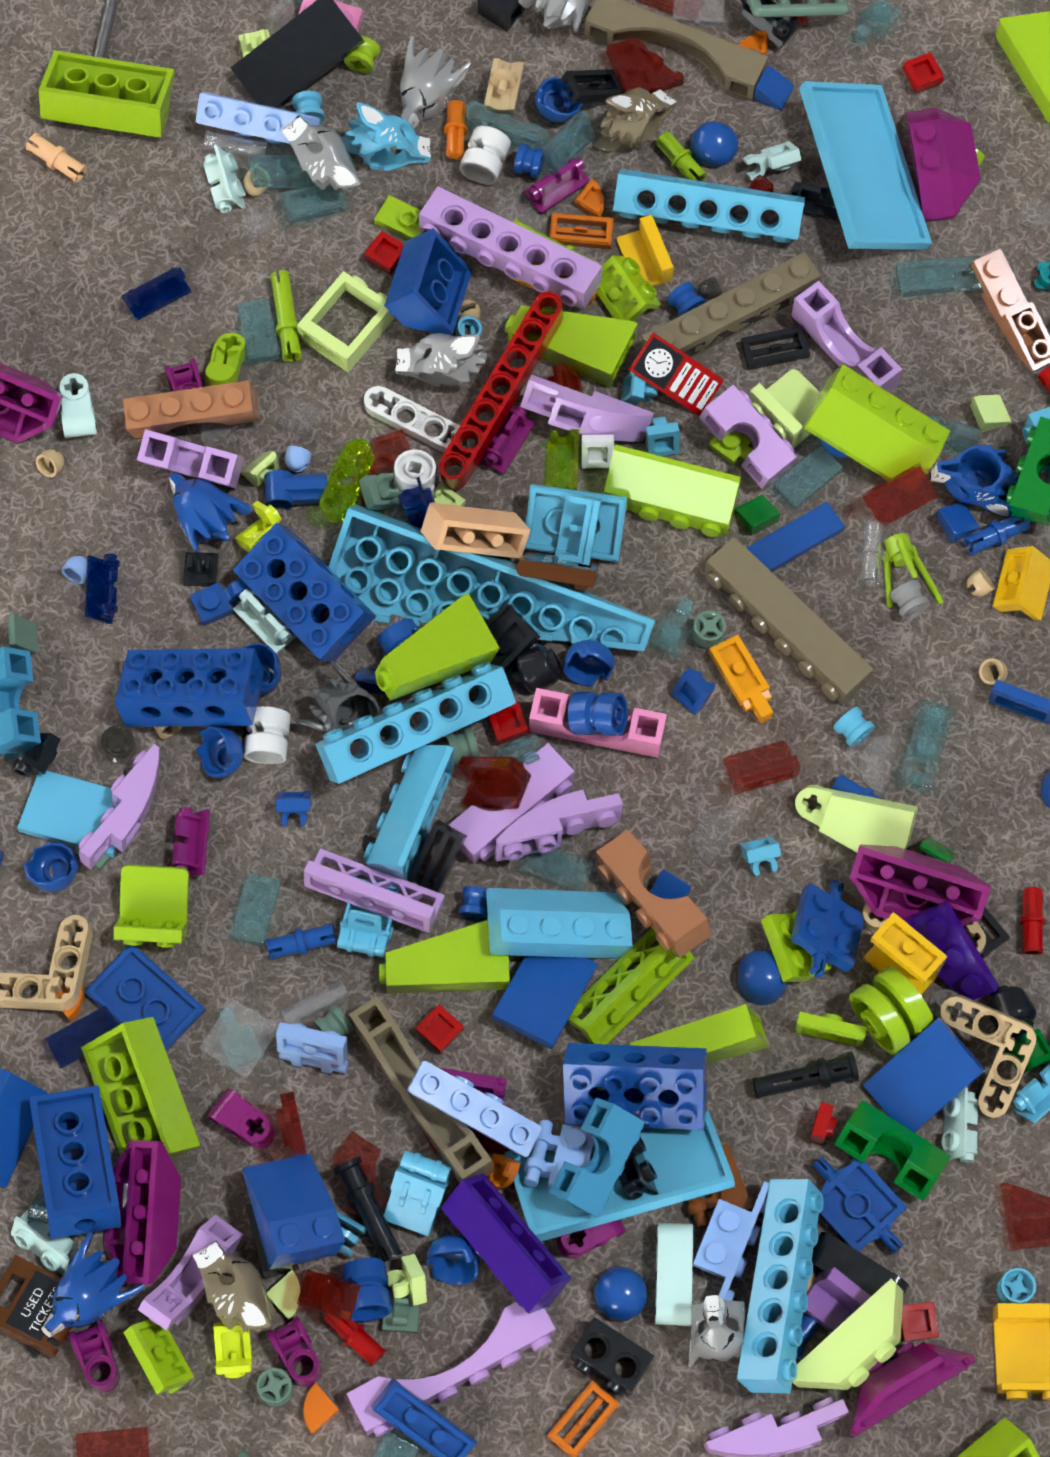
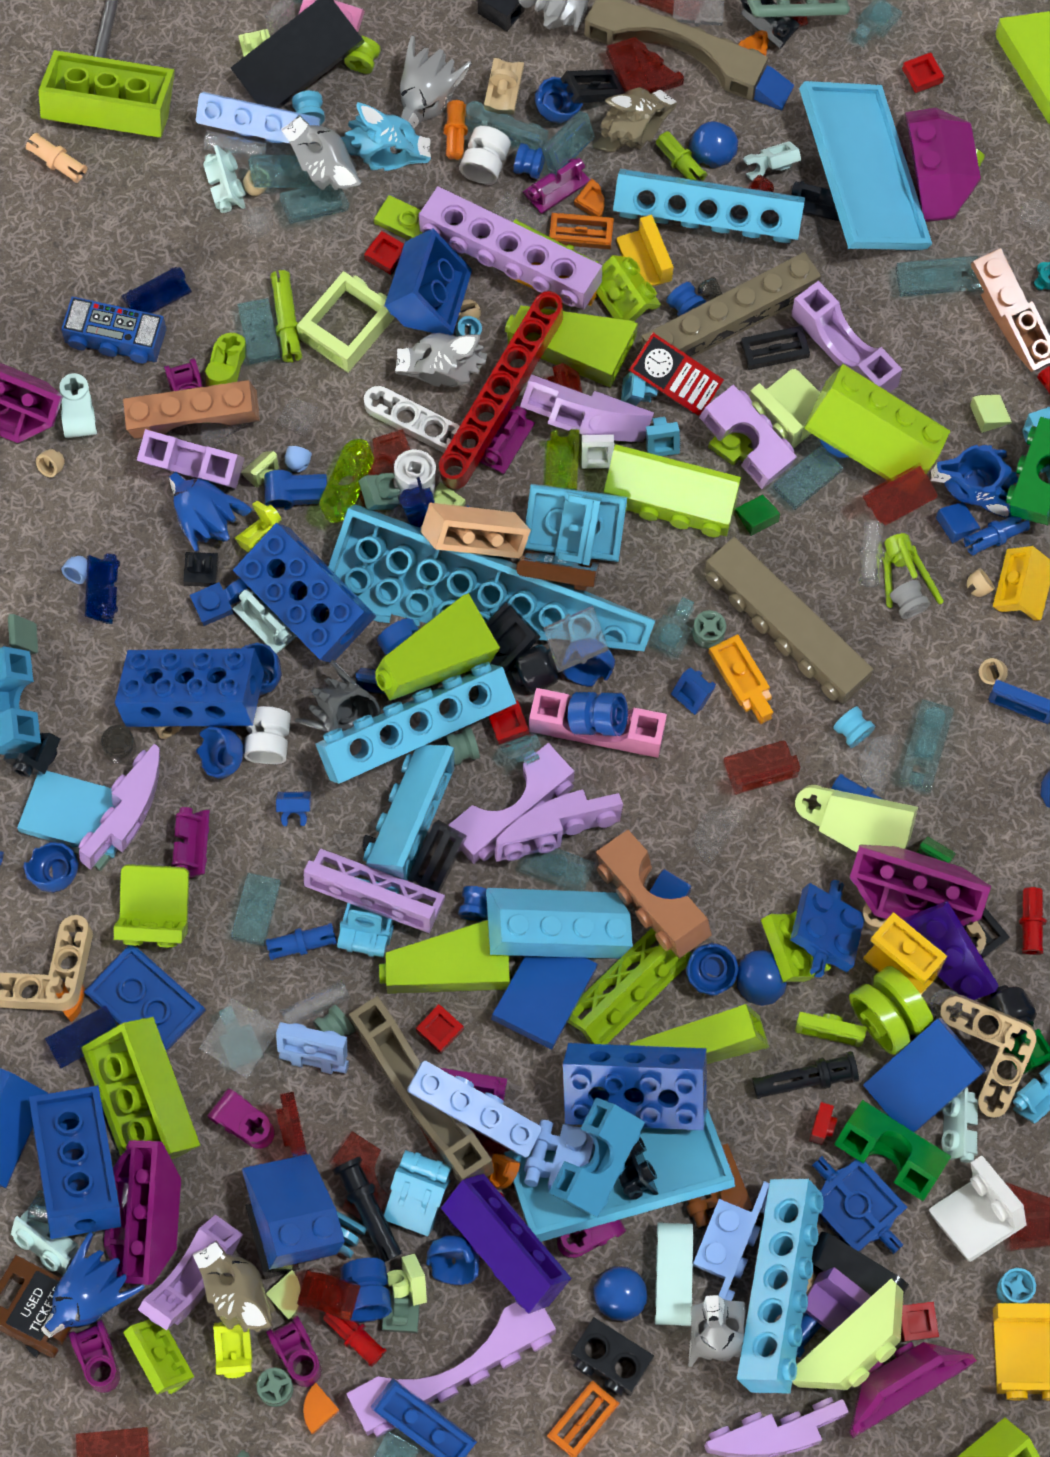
(113, 330): none -> brick
(494, 782): clear red panel -> none
(575, 638): none -> clear piece
(714, 960): none -> blue hair
(761, 850): medium azure tile -> none
(797, 537): blue tile -> none
(960, 435): clear light blue plate -> none
(979, 1212): none -> white bracket

